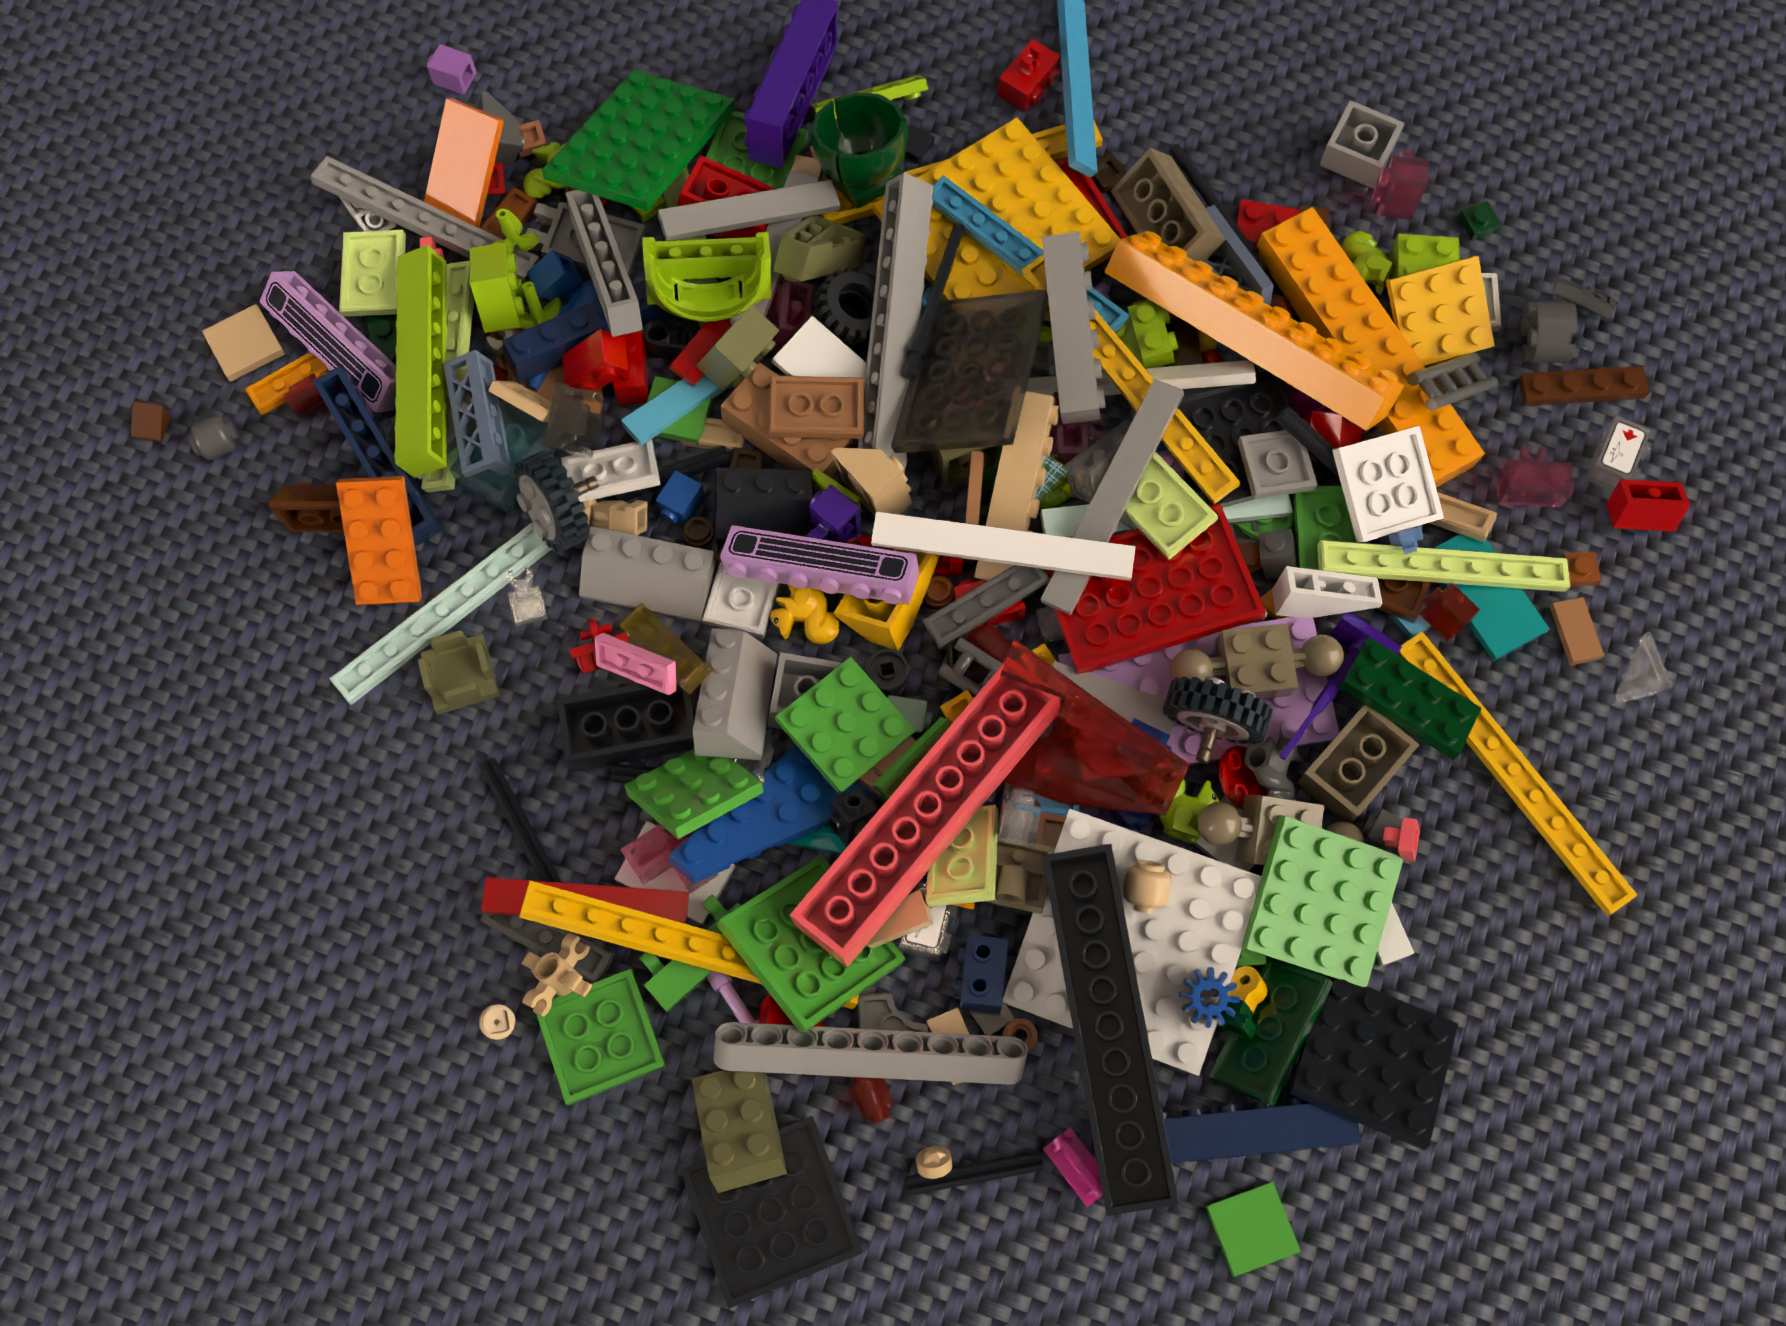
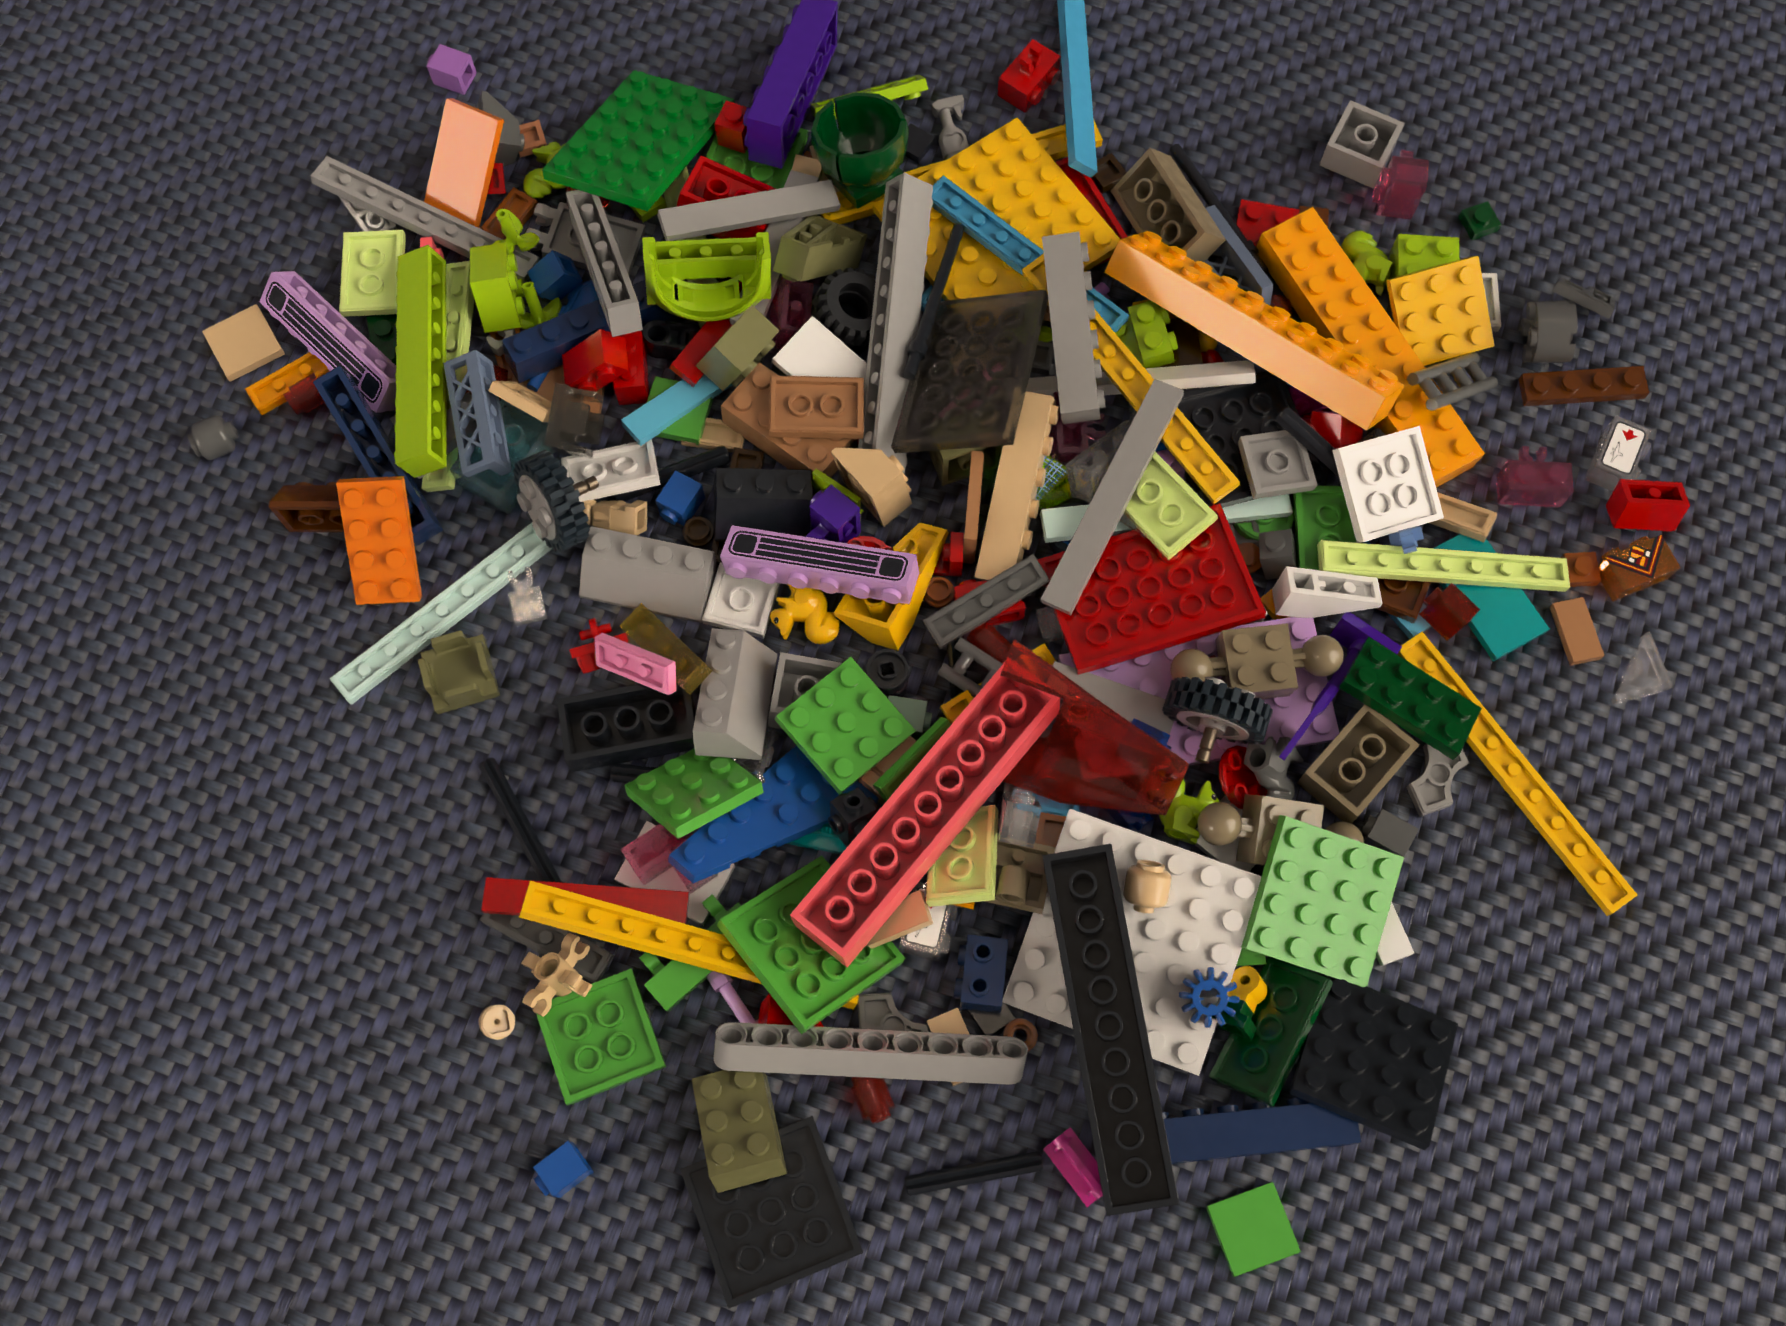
(149, 421): reddish brown slope -> none
(562, 1170): none -> blue brick
(730, 127): none -> red brick
(934, 1162): tan tile -> none
(951, 139): none -> light grey piece
(1003, 546): white tile -> none
(1404, 839): coral tile -> none
(1433, 788): none -> light grey tile
(1637, 567): none -> clear orange brick

